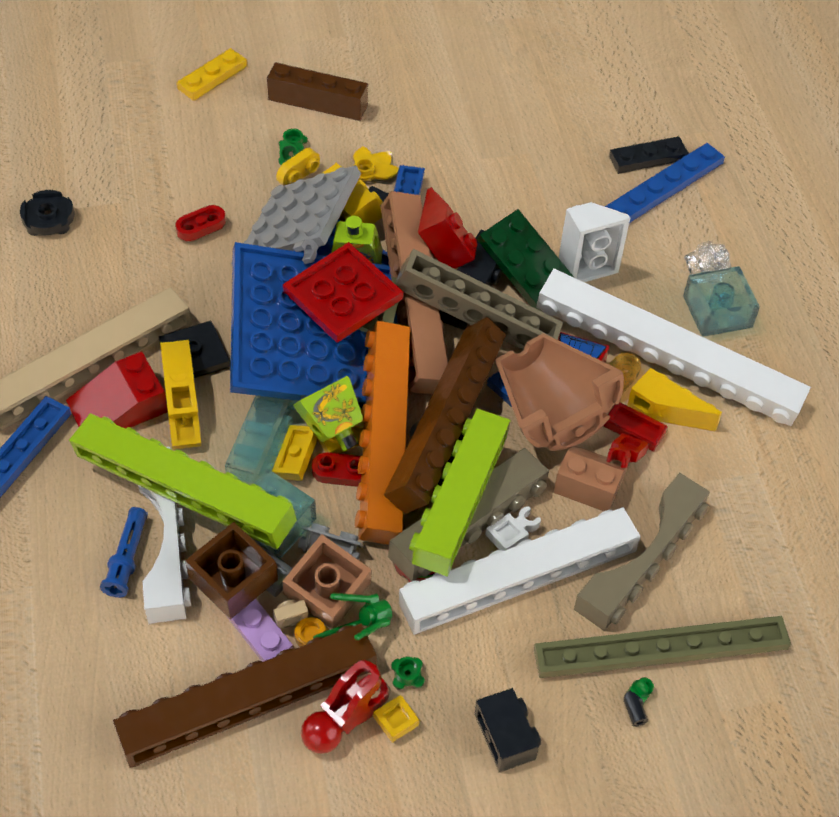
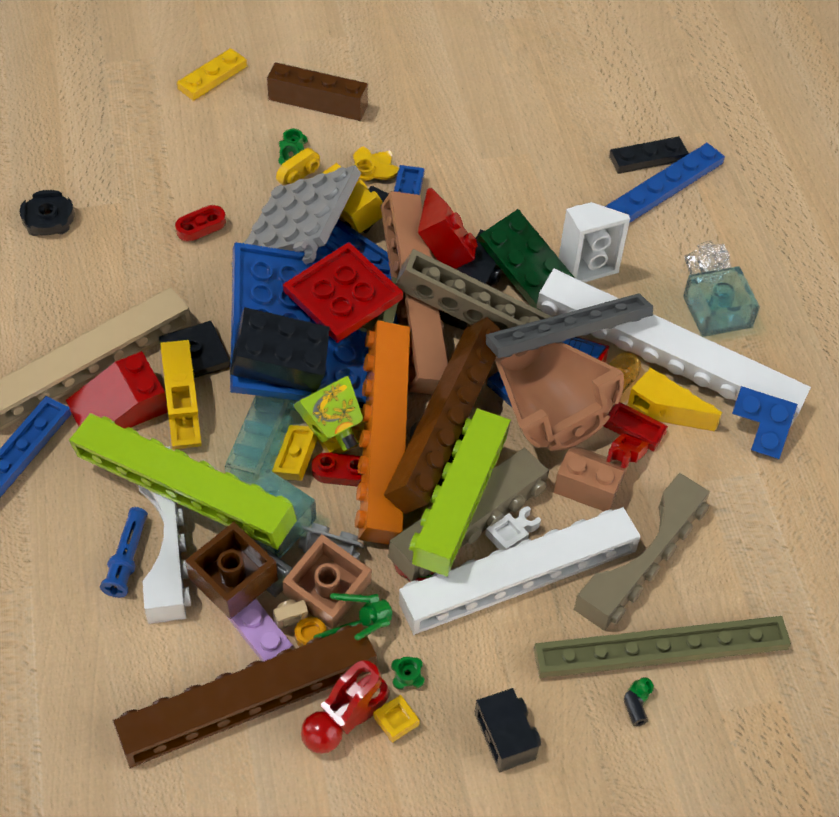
(280, 350): none -> black brick
(361, 236): lime torso -> none
(569, 325): none -> dark grey plate
(774, 418): none -> blue plate

